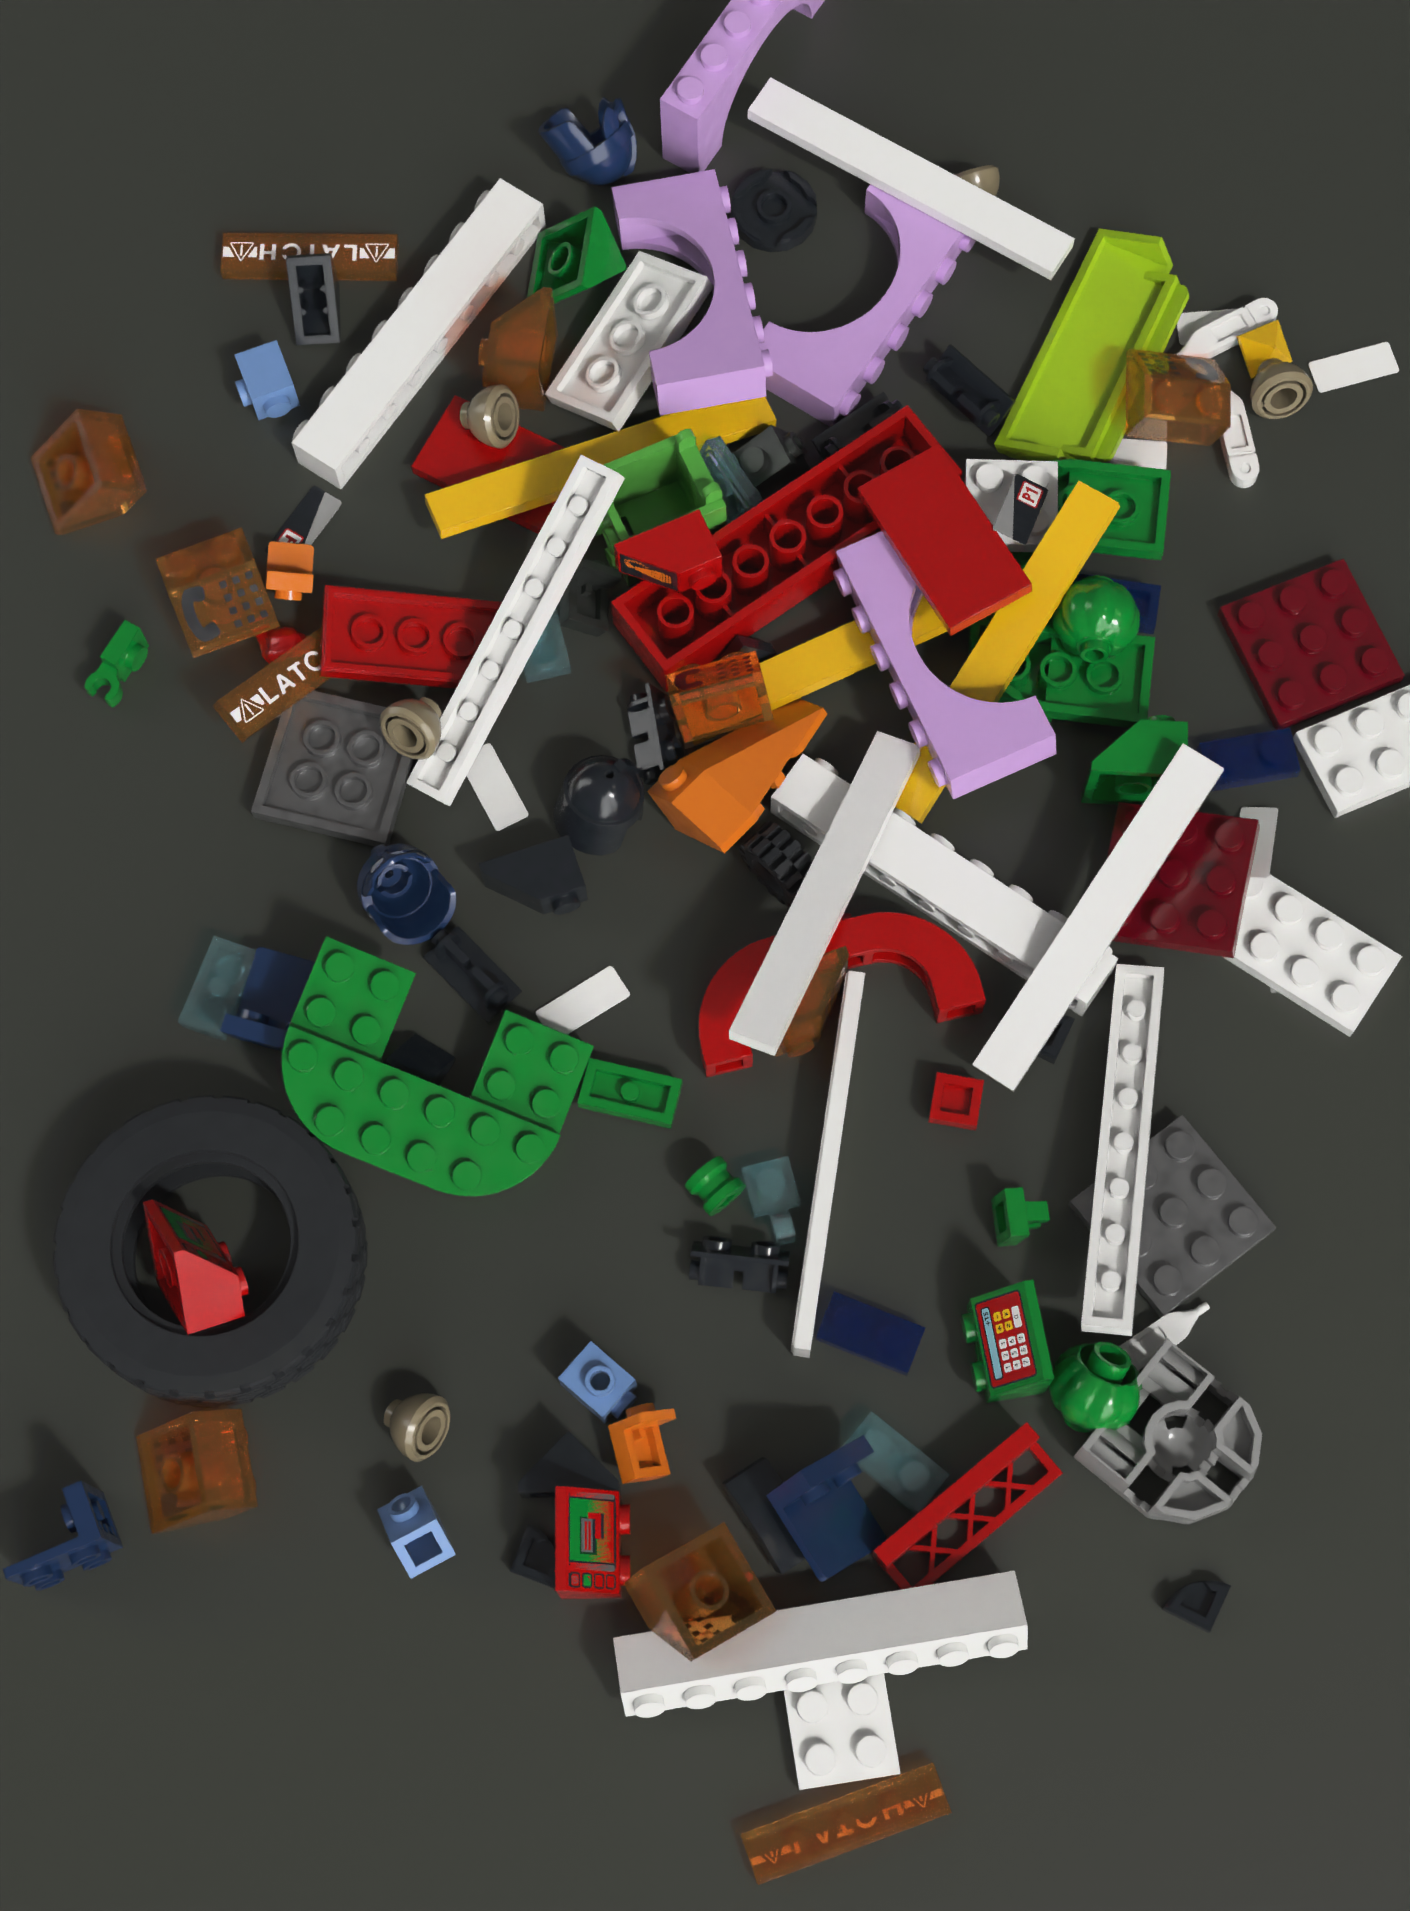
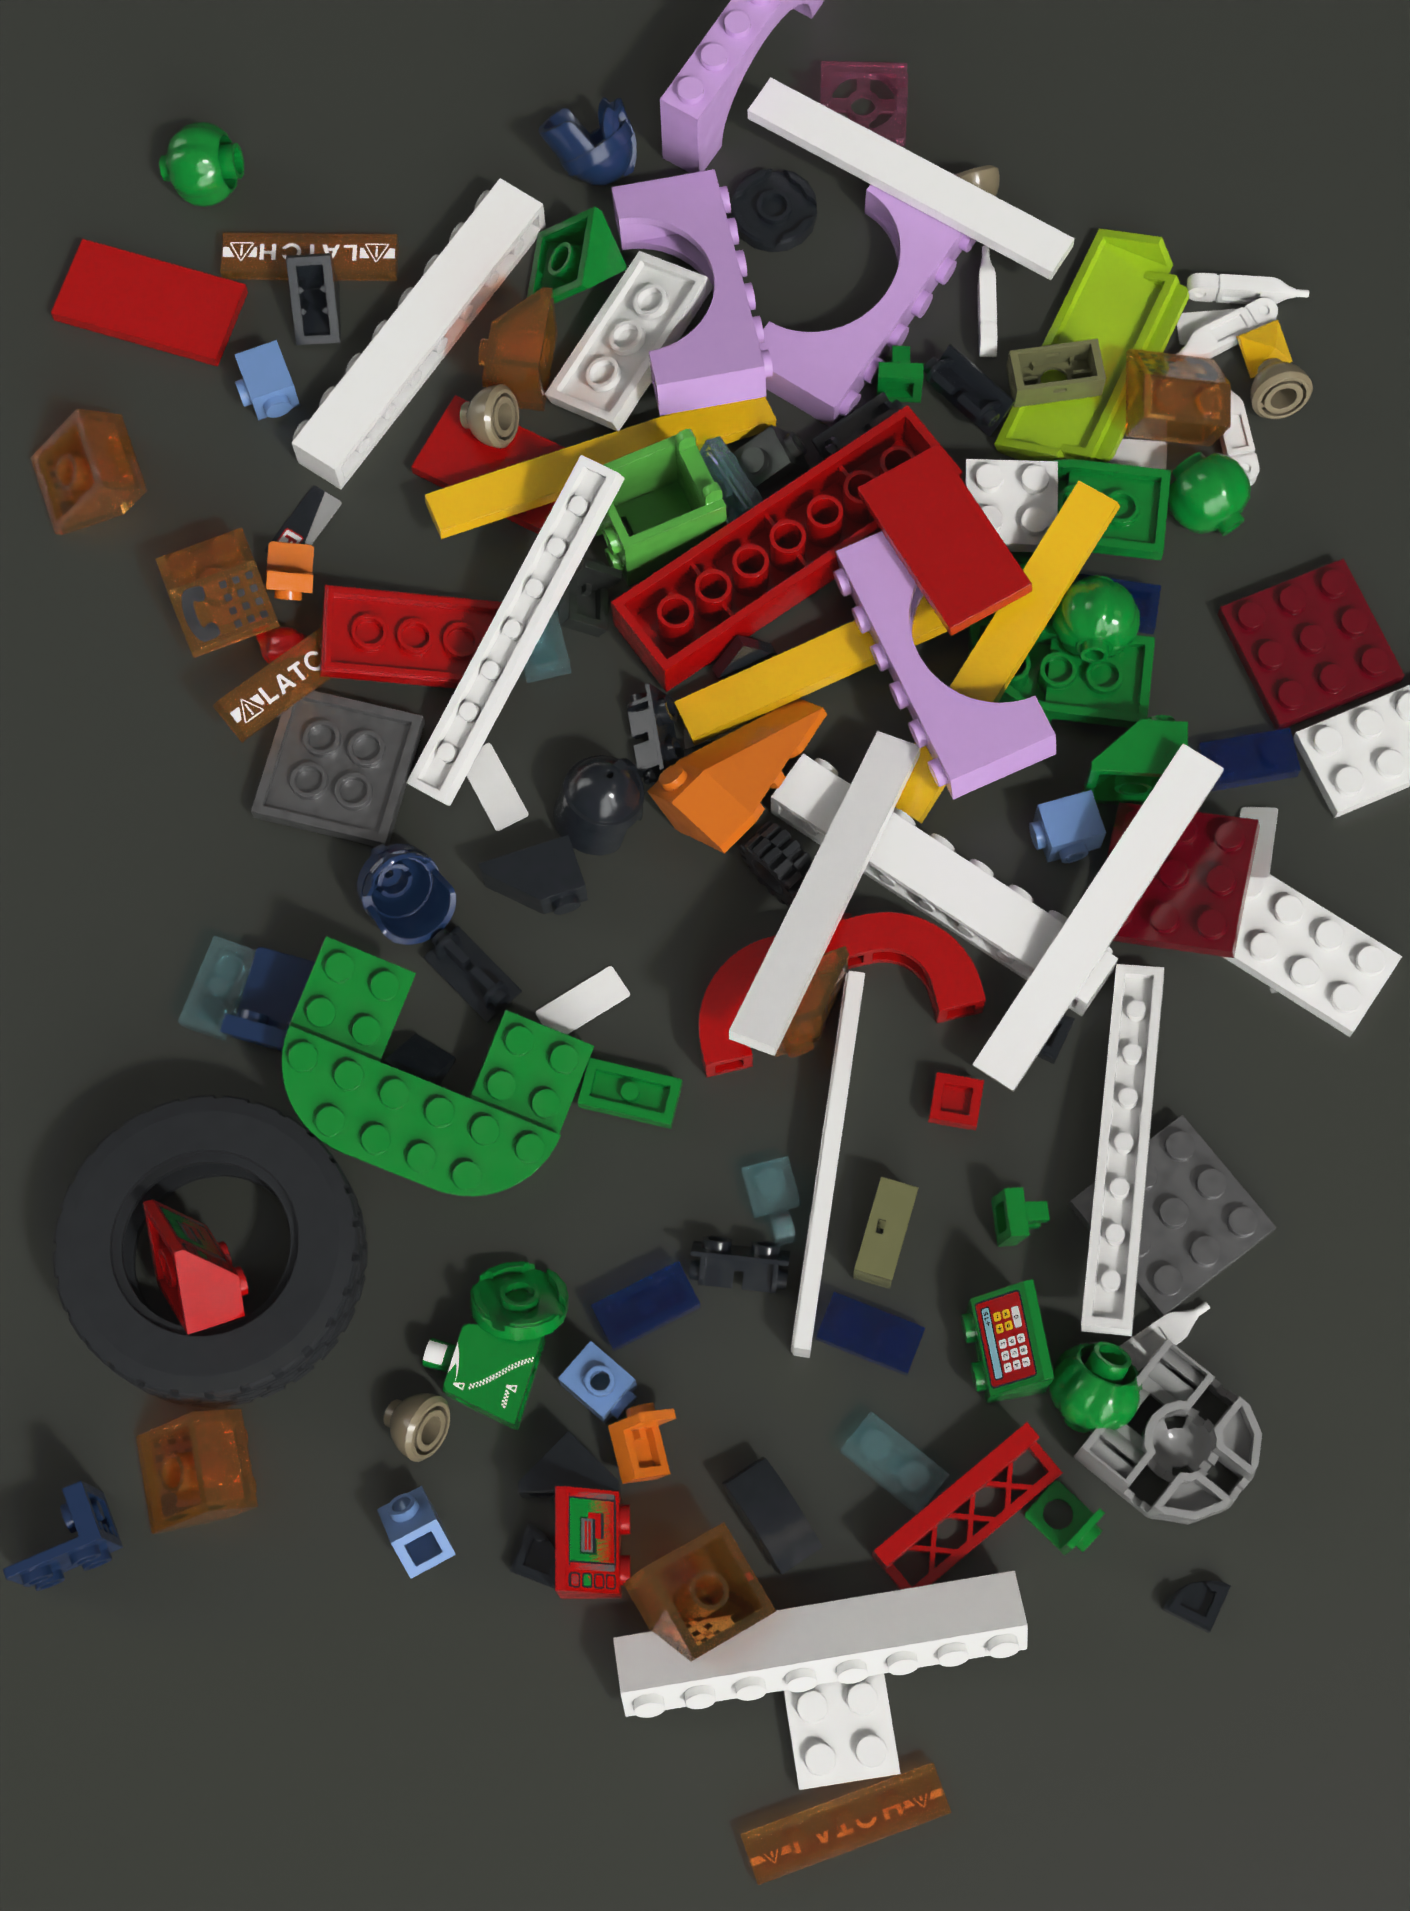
(120, 657): green plate -> none
(149, 302): none -> red tile
(202, 164): none -> green plant
(412, 727): dark tan brick -> none
(487, 1372): none -> green torso
(519, 1301): none -> green tile
(646, 1306): none -> clear blue plate
(672, 555): red slope -> none
(715, 1186): green wheel -> none
(719, 696): clear orange slope -> none
(828, 1512): dark blue bracket -> none
(891, 1214): none -> olive piece
(892, 74): none -> clear pink piece
(900, 377): none -> green tile
(987, 307): none -> white piece
(1020, 509): sticker -> none
(1067, 827): none -> medium blue brick
(1077, 360): none -> olive piece
(1081, 1530): none -> green bracket
(1209, 493): none -> green plant
(1239, 288): none -> white piece
(1353, 367): white sticker -> none

